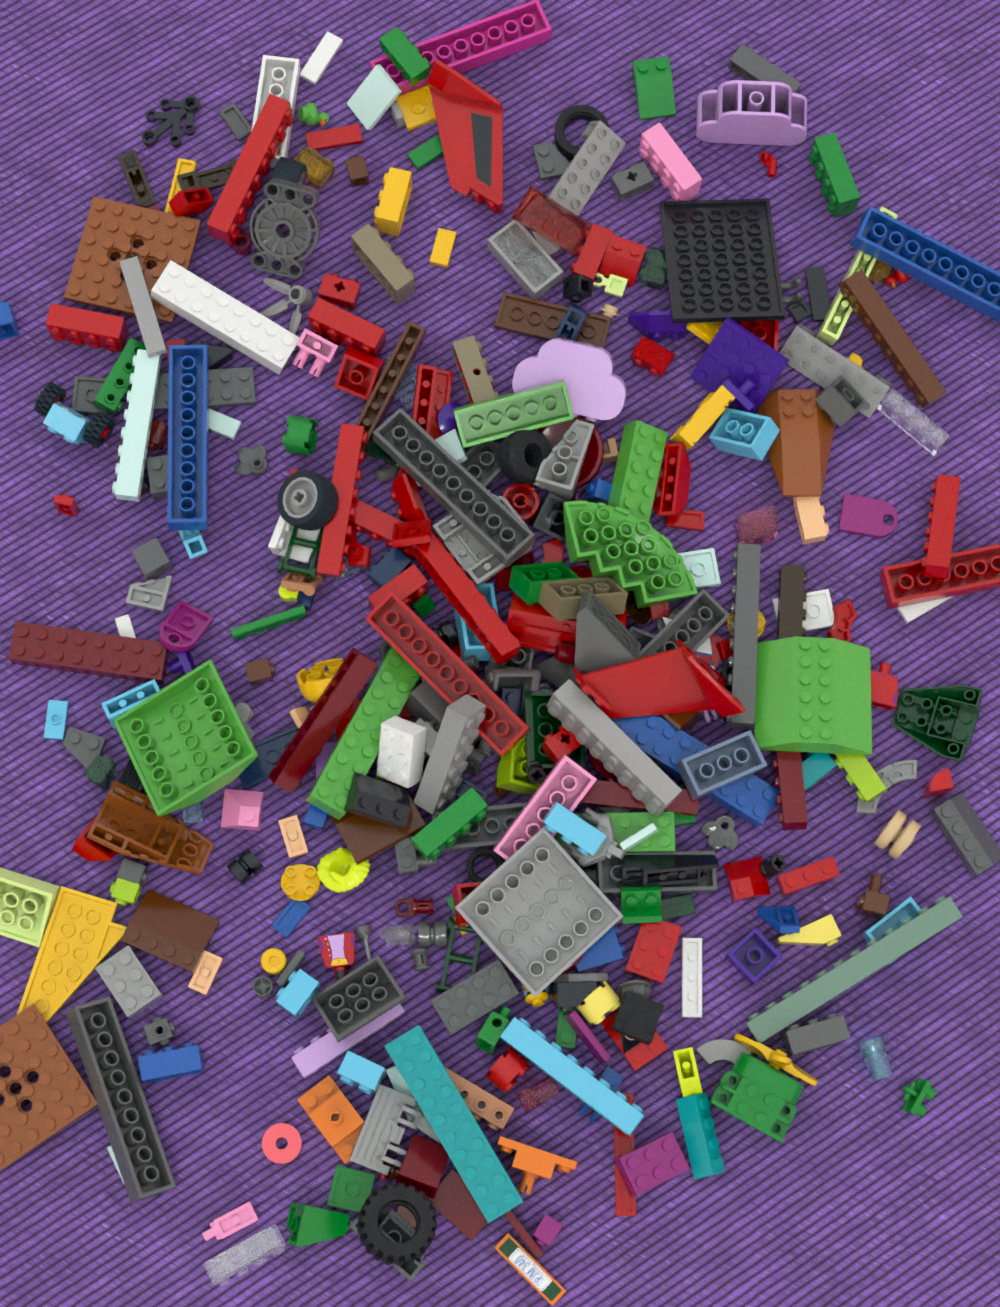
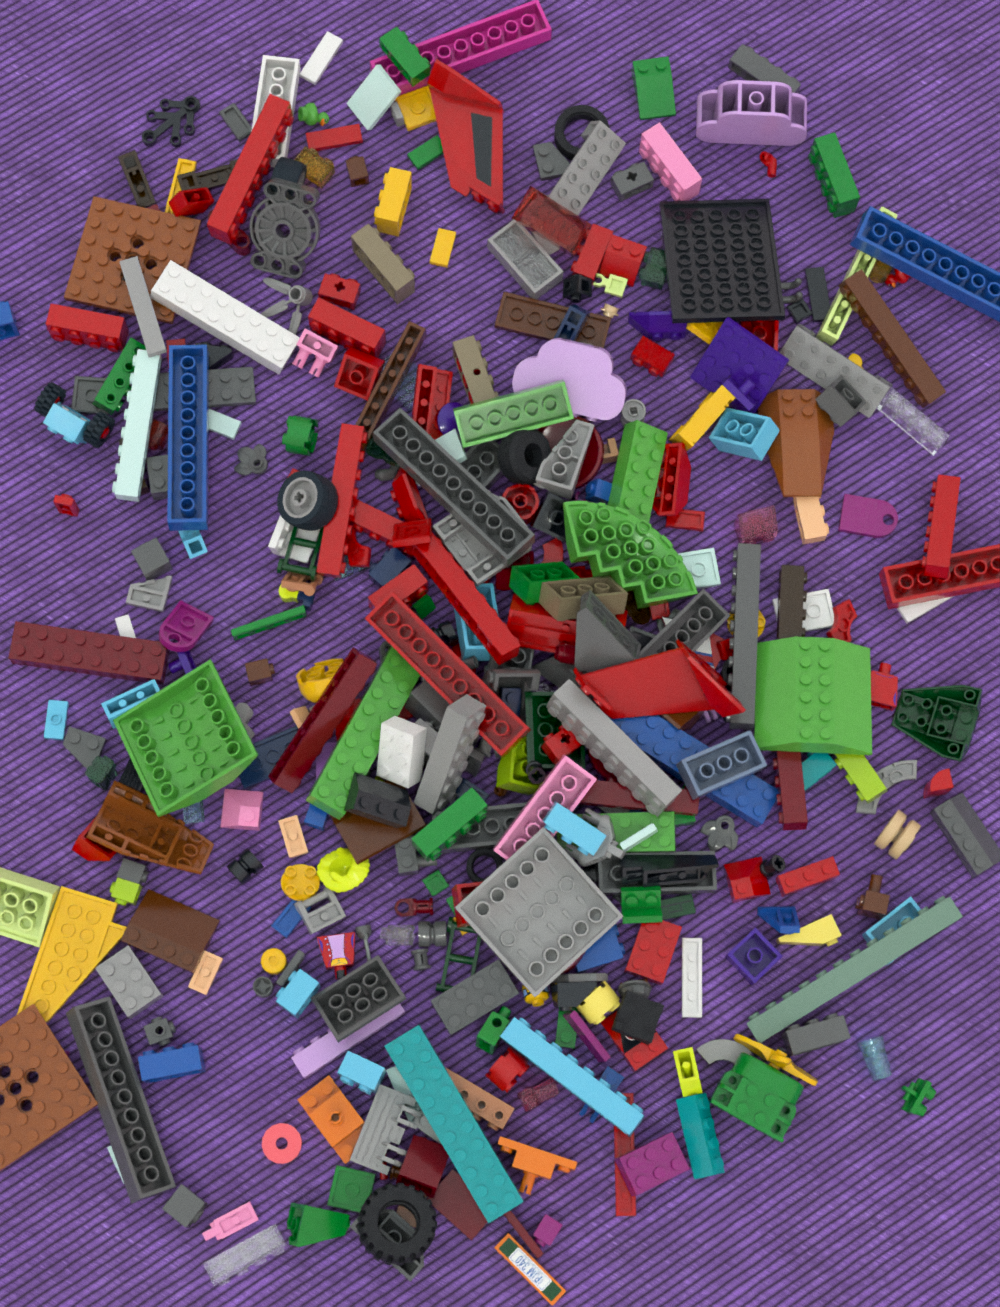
(185, 1206): none -> dark grey head
(322, 916): none -> light grey plate
(435, 883): none -> green tile
(631, 411): none -> light grey wheel

